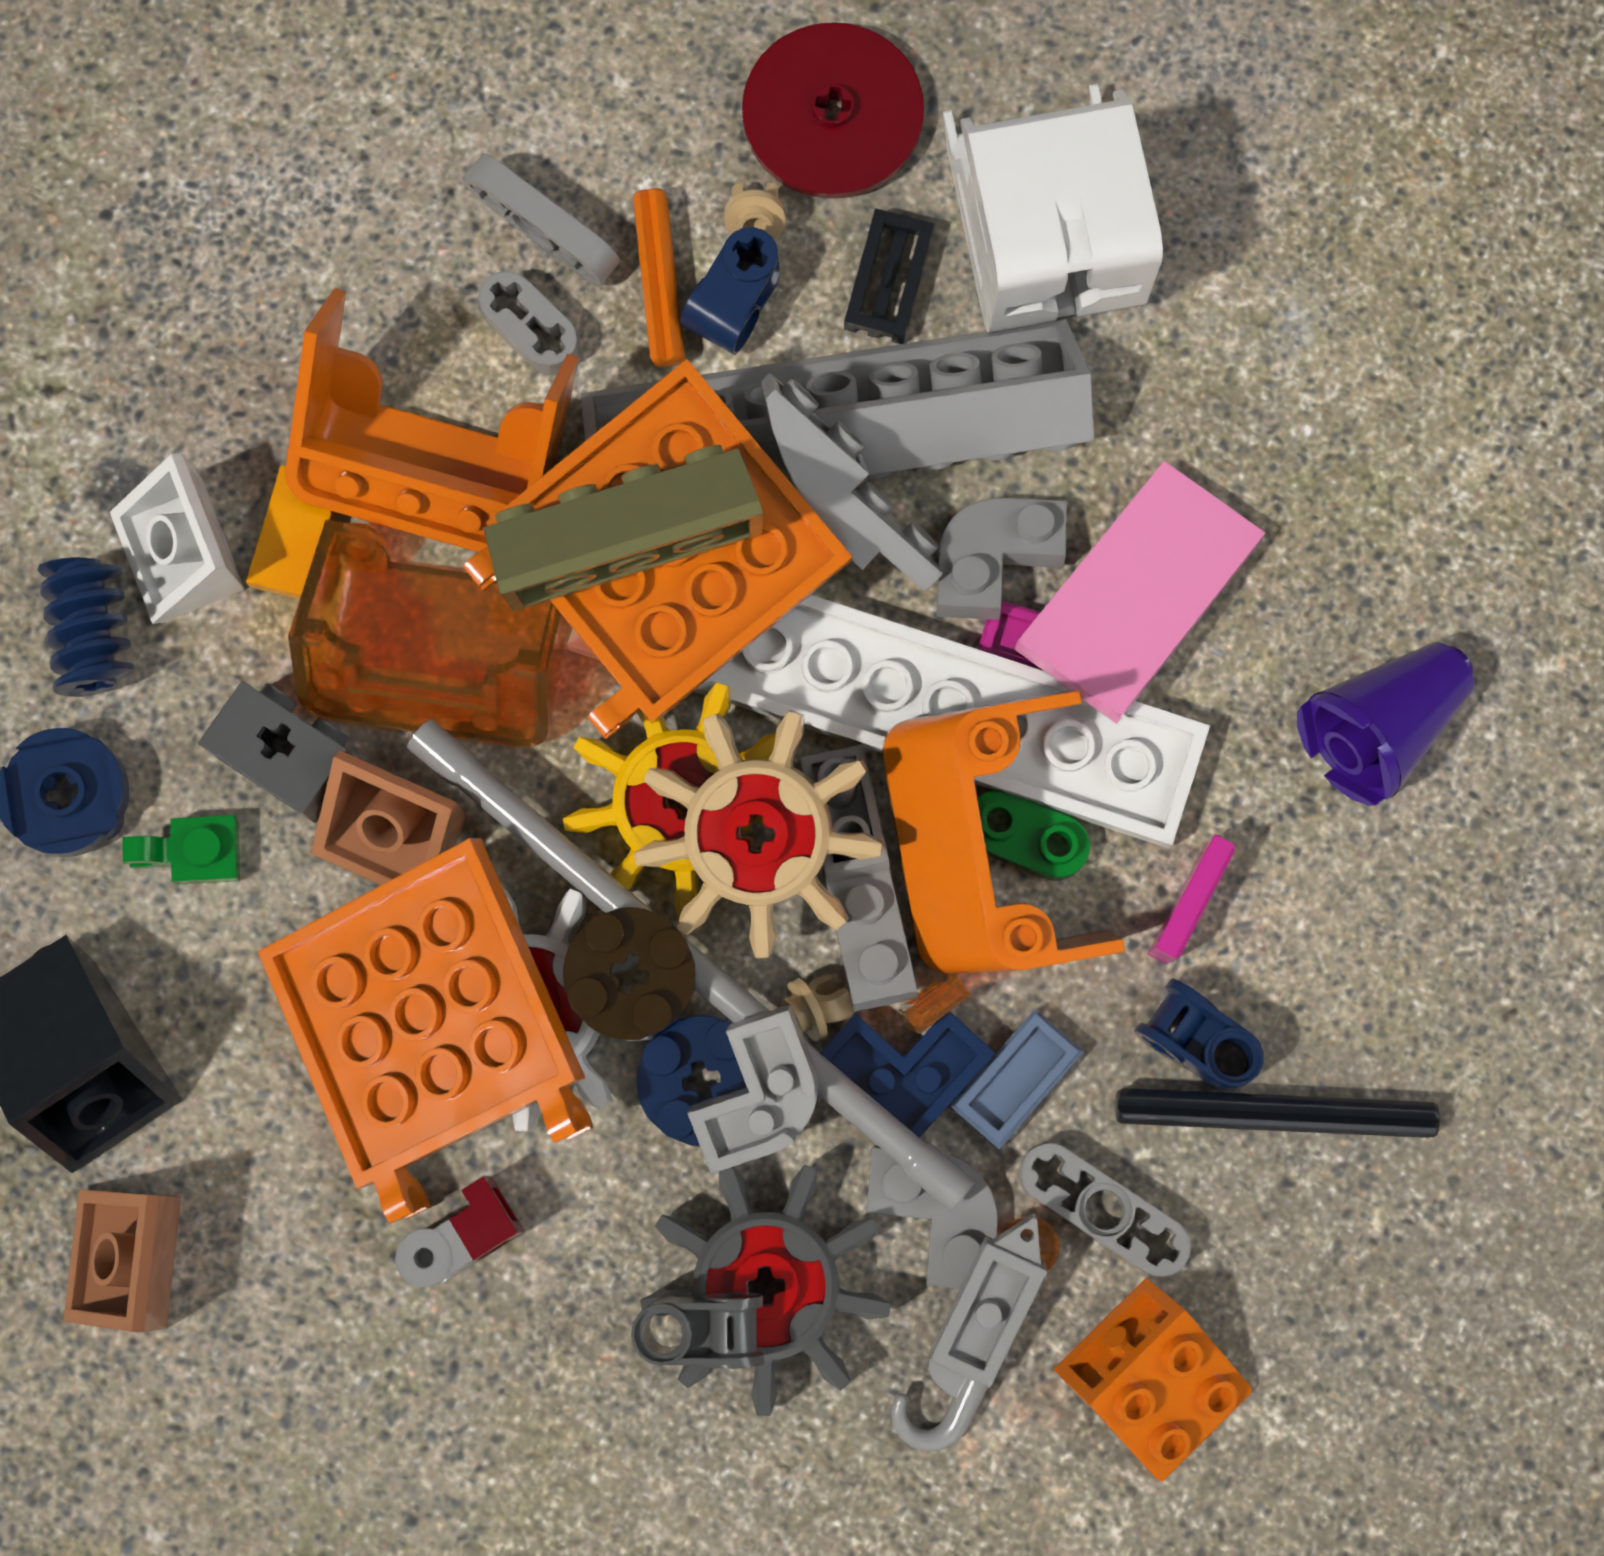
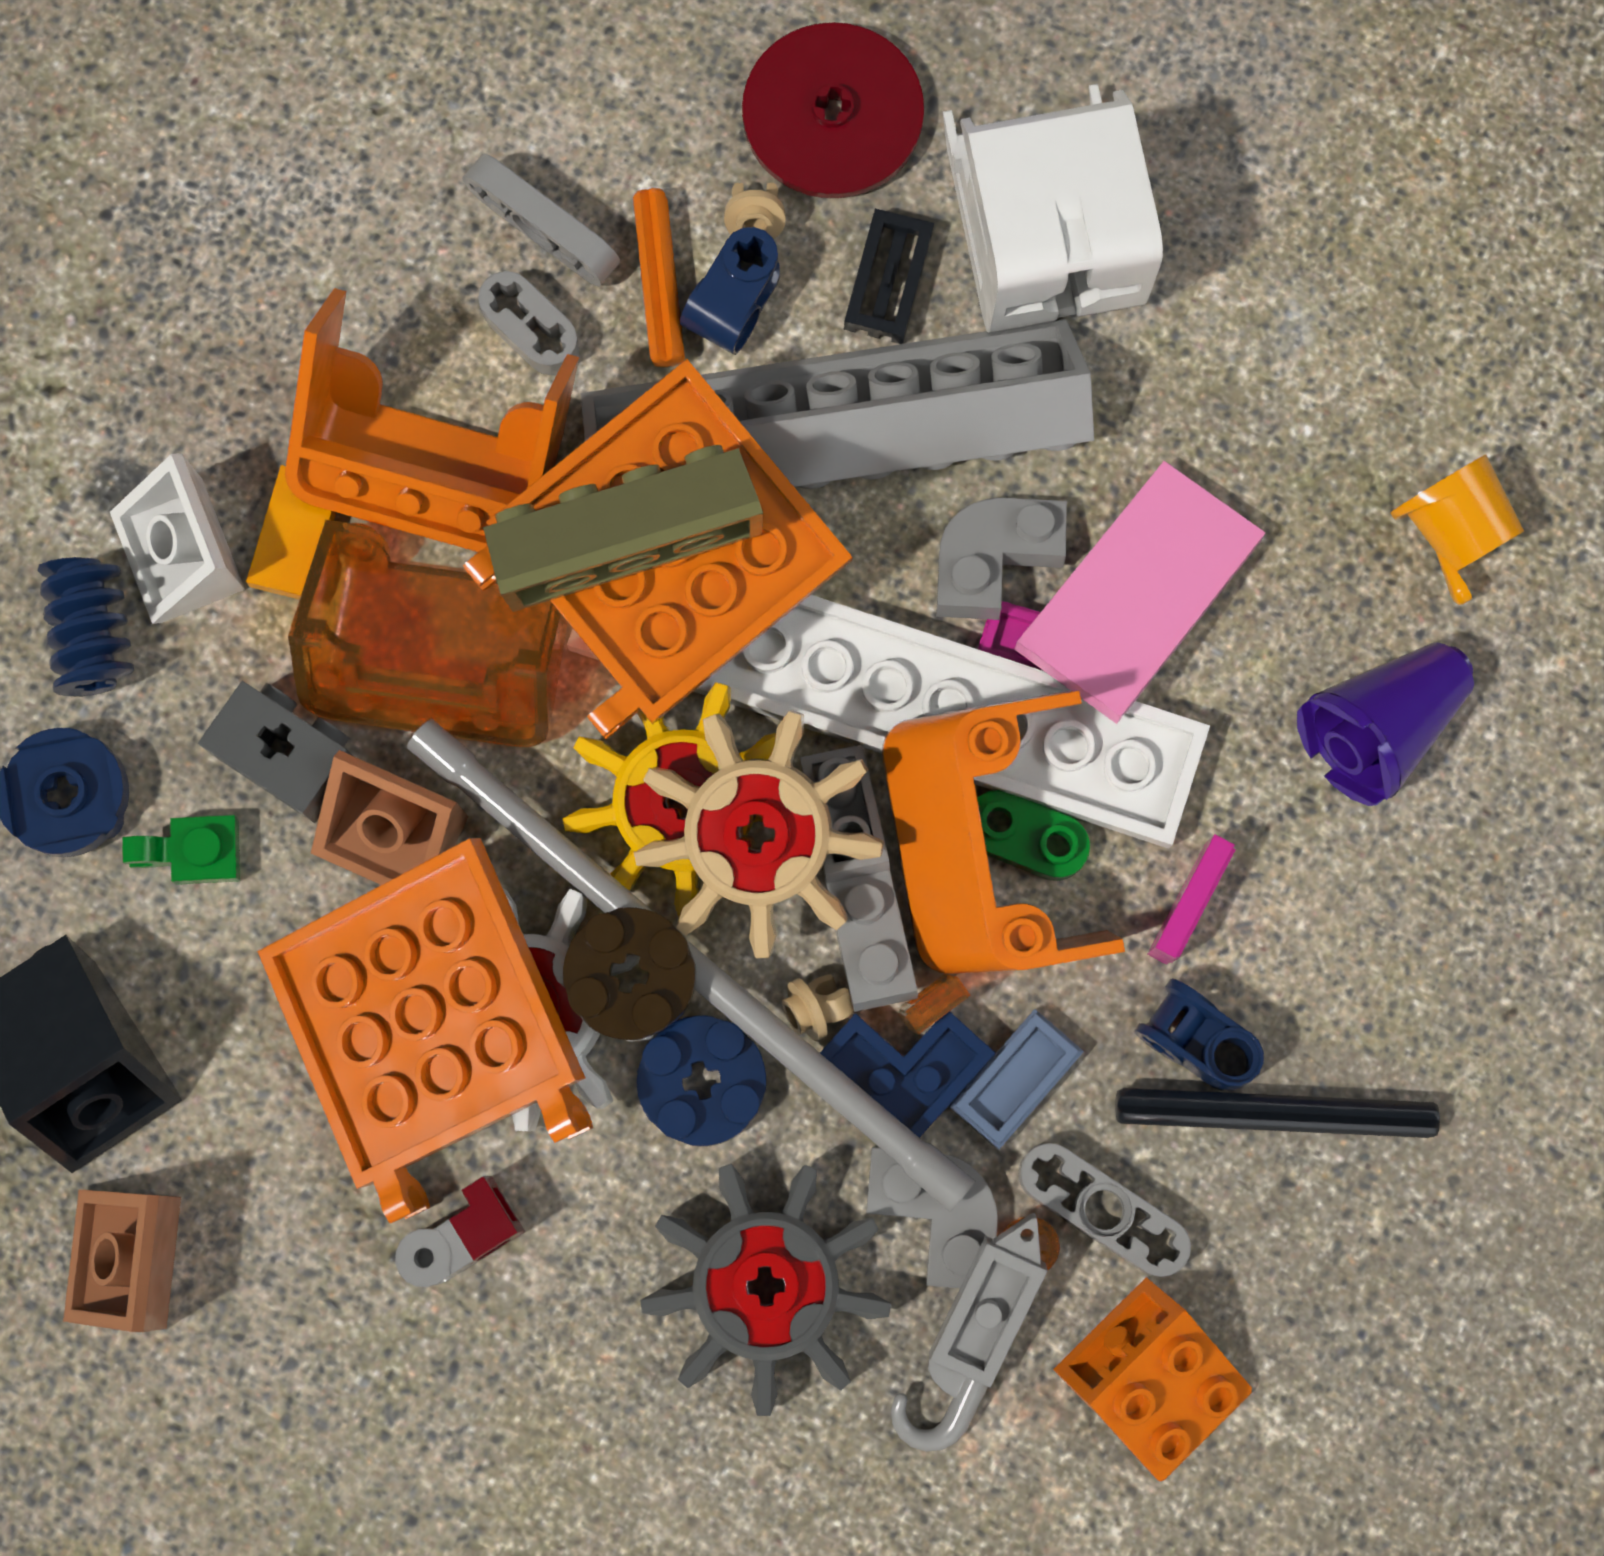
(705, 1330): dark grey piece -> none
(777, 1094): light grey plate -> none
(827, 474): light grey slope -> none
(1463, 520): none -> light orange hat

